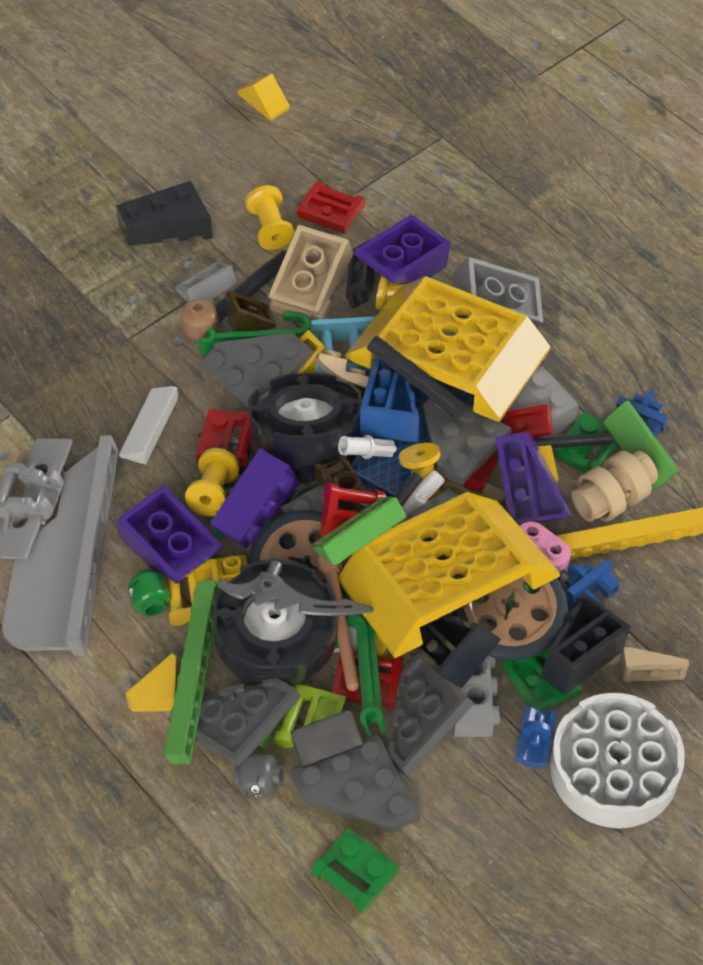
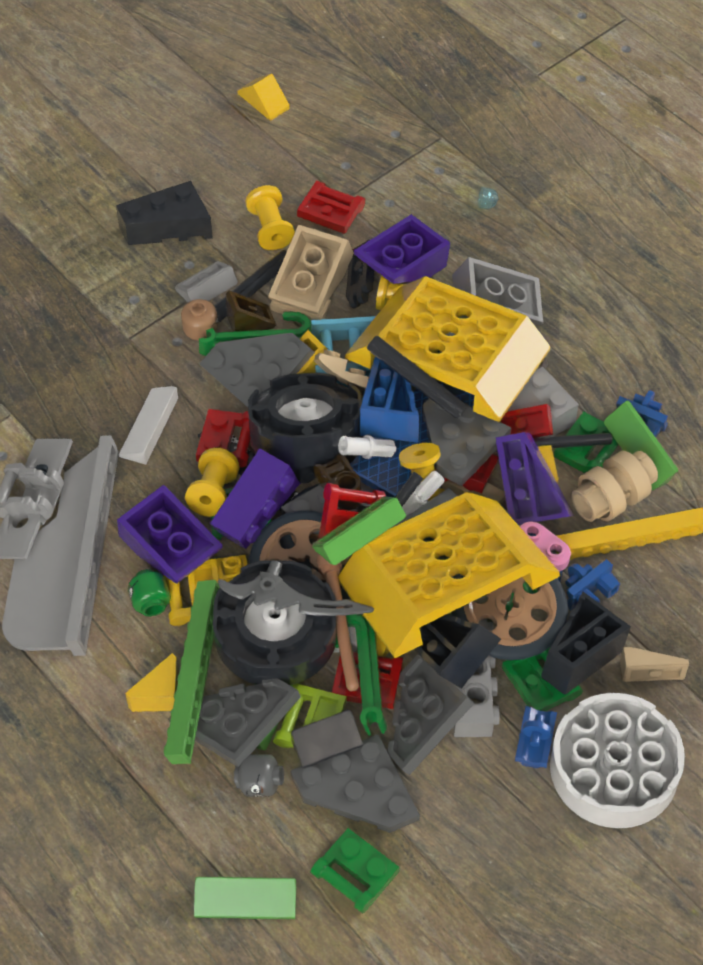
(245, 898): none -> slope
(487, 198): none -> clear light blue hinge

